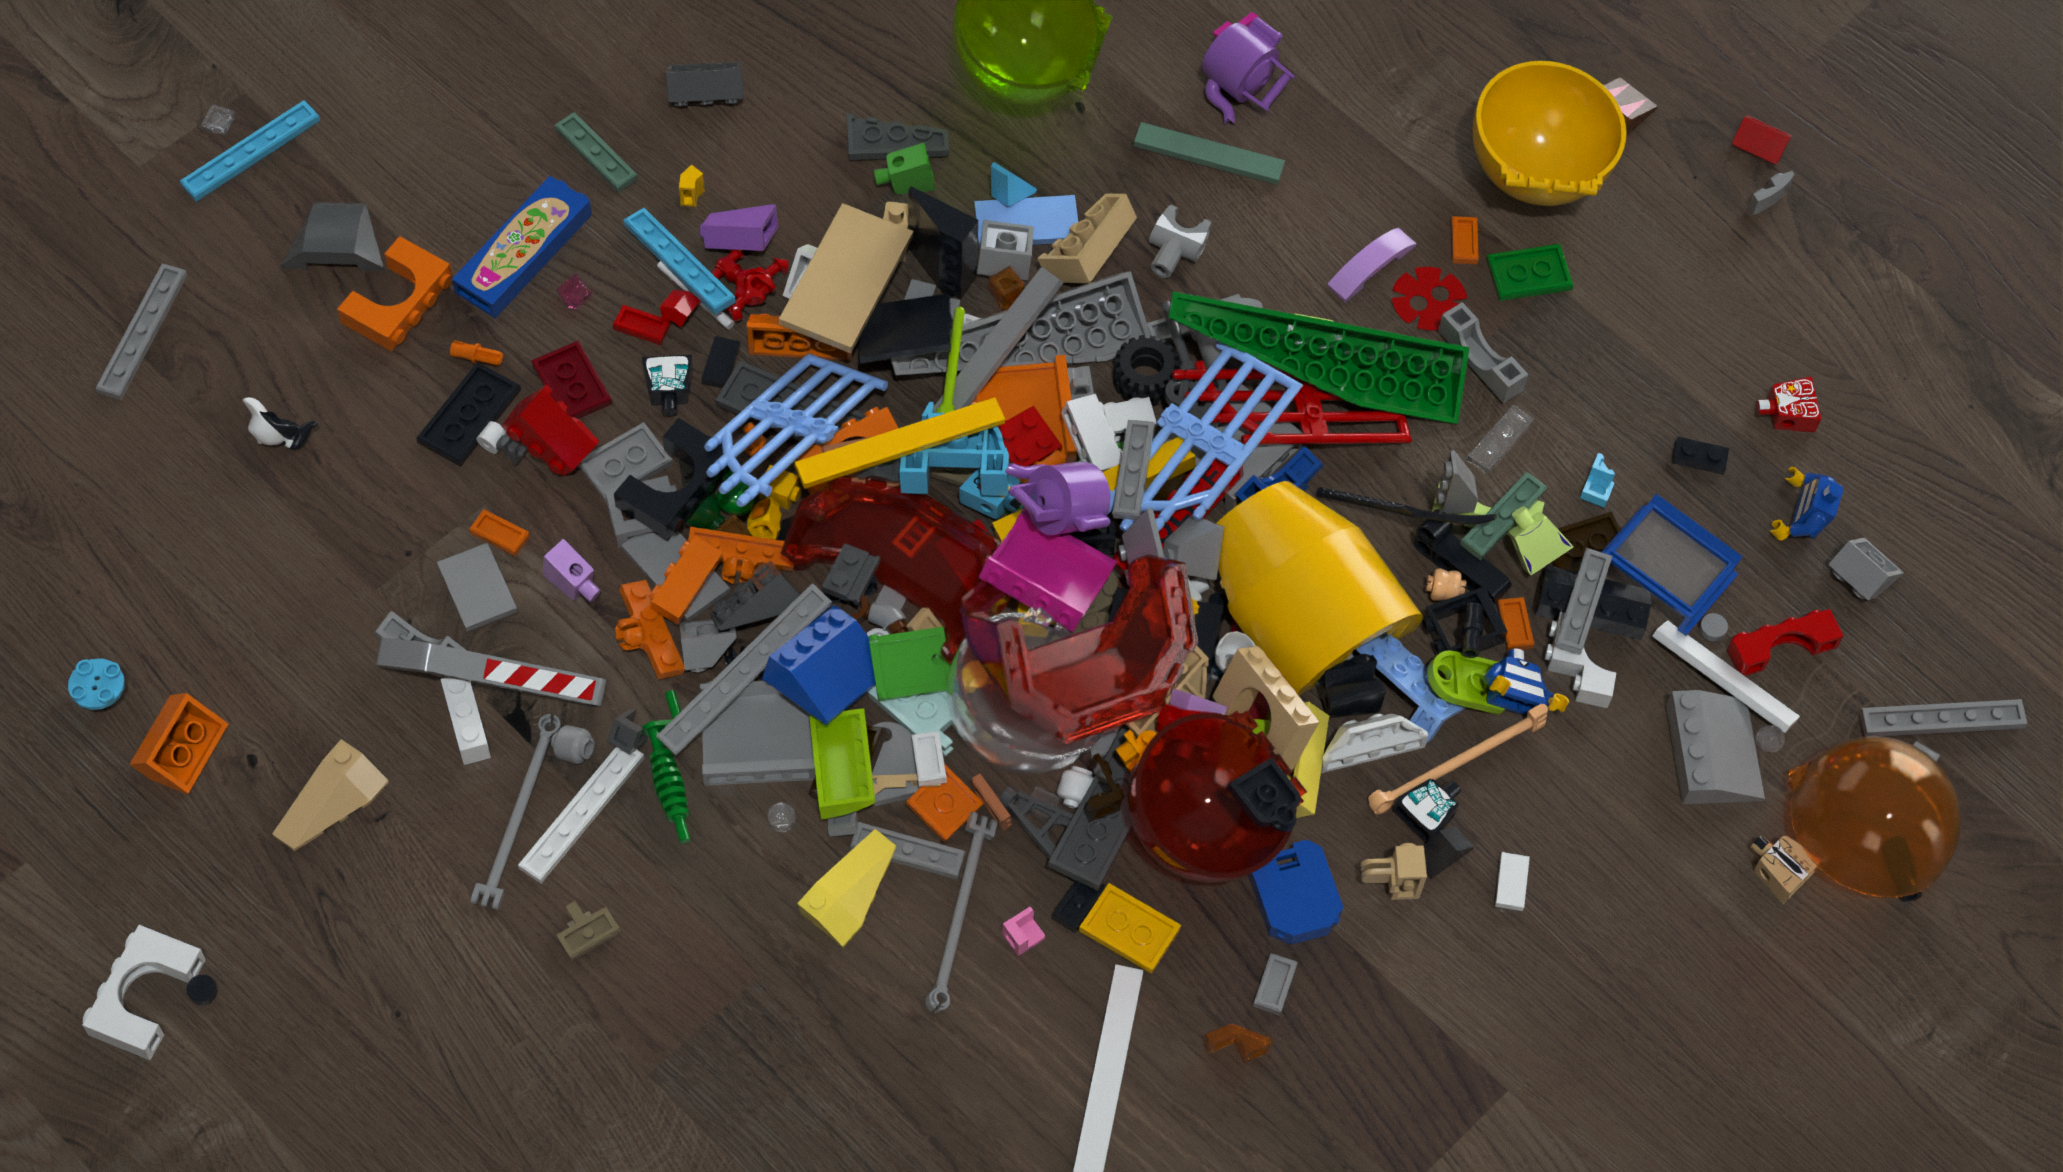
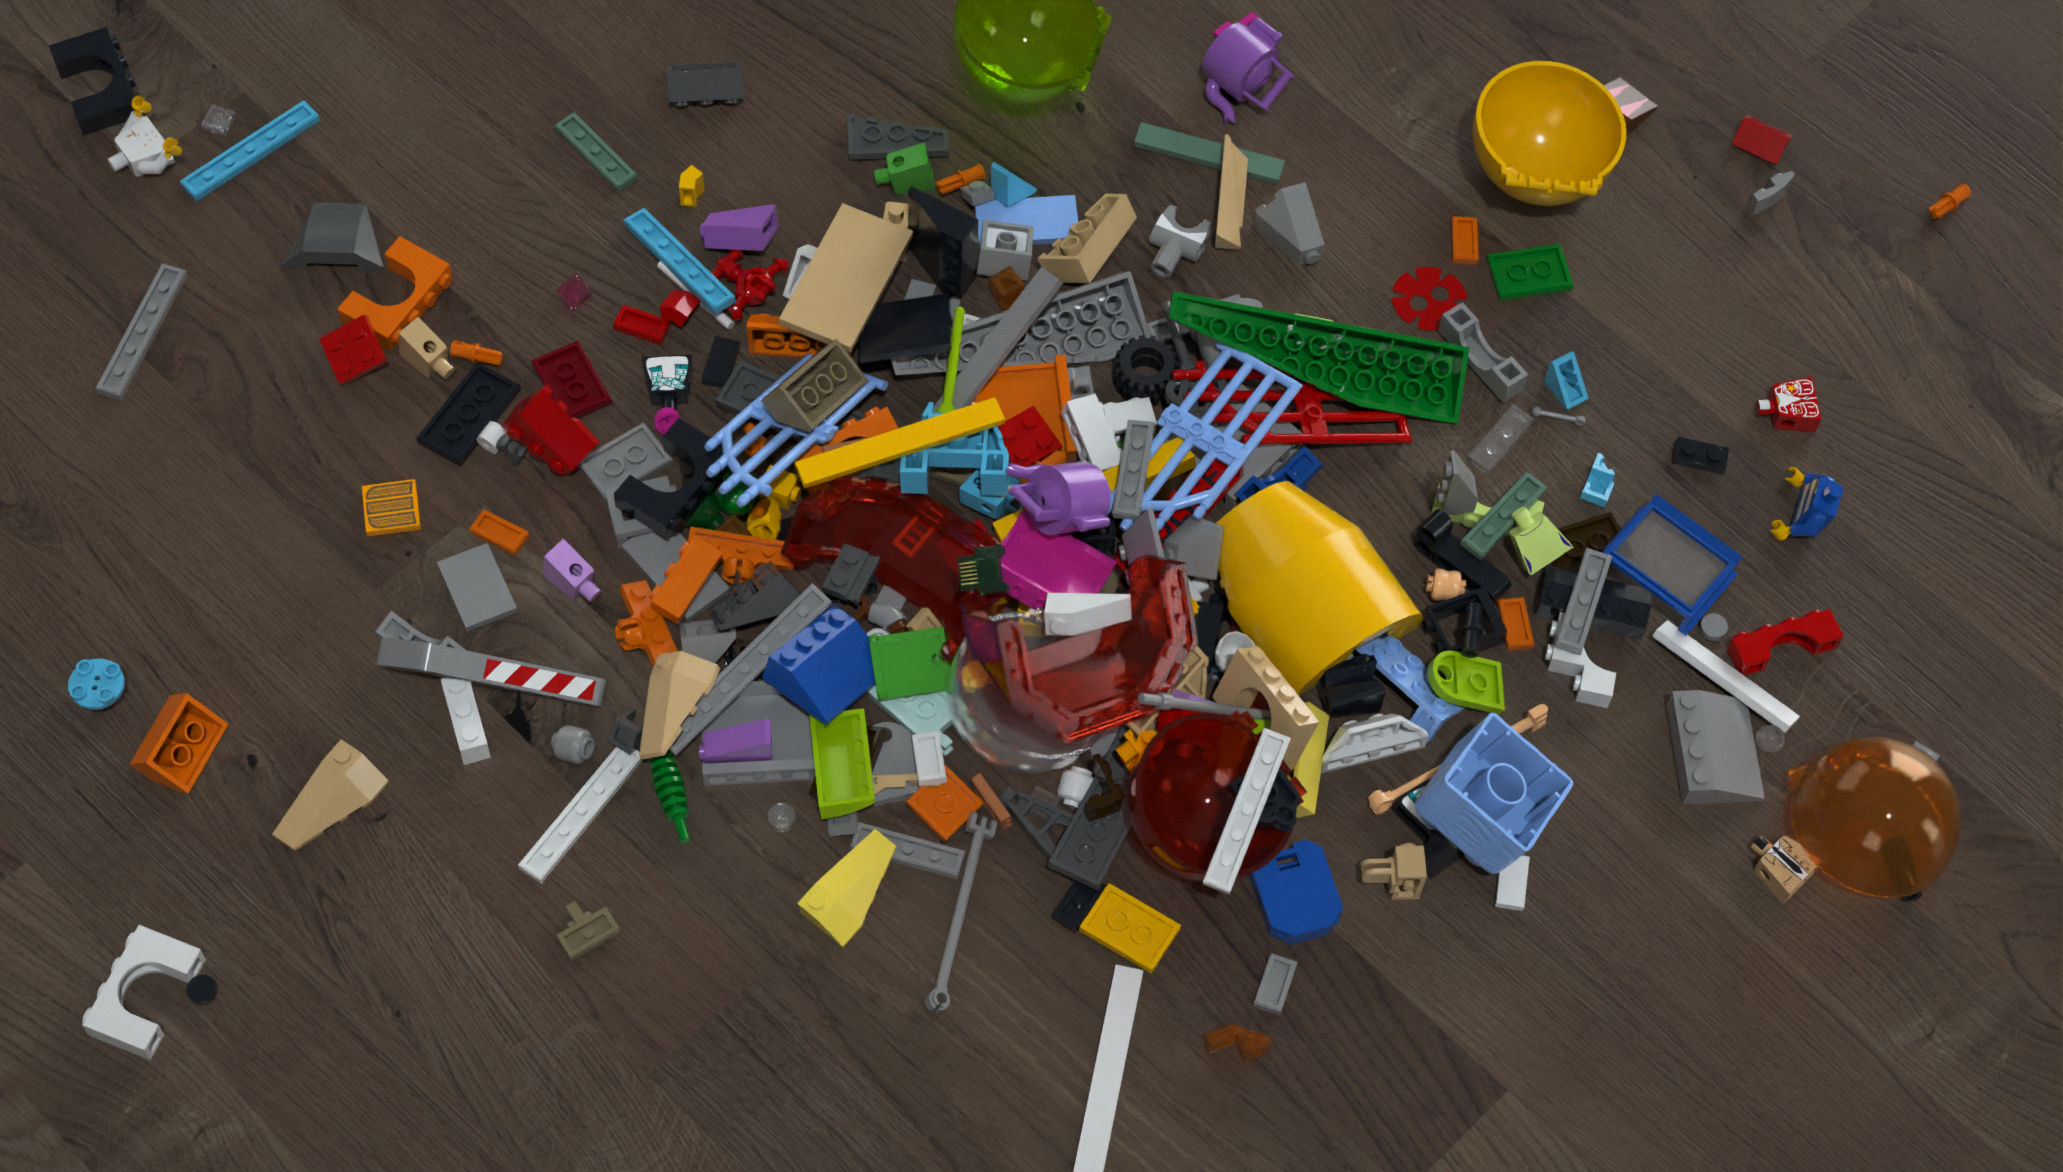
(97, 52): none -> black arch
(142, 145): none -> white torso
(273, 430): hair -> none
(353, 350): none -> red plate
(391, 507): none -> light orange tile
(424, 350): none -> tan torso
(490, 889): light grey hinge -> none
(522, 246): brick -> none
(665, 419): none -> dark pink tile
(672, 693): none -> tan wedge
(738, 743): none -> medium lavender slope
(815, 388): none -> dark tan slope
(960, 179): none -> orange axle
(977, 193): none -> light grey plate
(983, 571): none -> clear green piece
(1022, 931): bright pink panel -> none
(1084, 612): none -> white slope
(1166, 701): none -> light grey bar
(1231, 197): none -> tan wedge
(1246, 811): none -> white tile
(1291, 224): none -> light grey slope
(1369, 262): lavender slope -> none
(1401, 508): black piece -> none
(1493, 795): none -> light blue brick
(1519, 686): blue torso -> none
(1566, 381): none -> medium azure slope
(1579, 420): none -> light grey hinge
(1864, 568): light grey slope -> none
(1943, 718): light grey plate -> none
(1950, 201): none -> orange axle

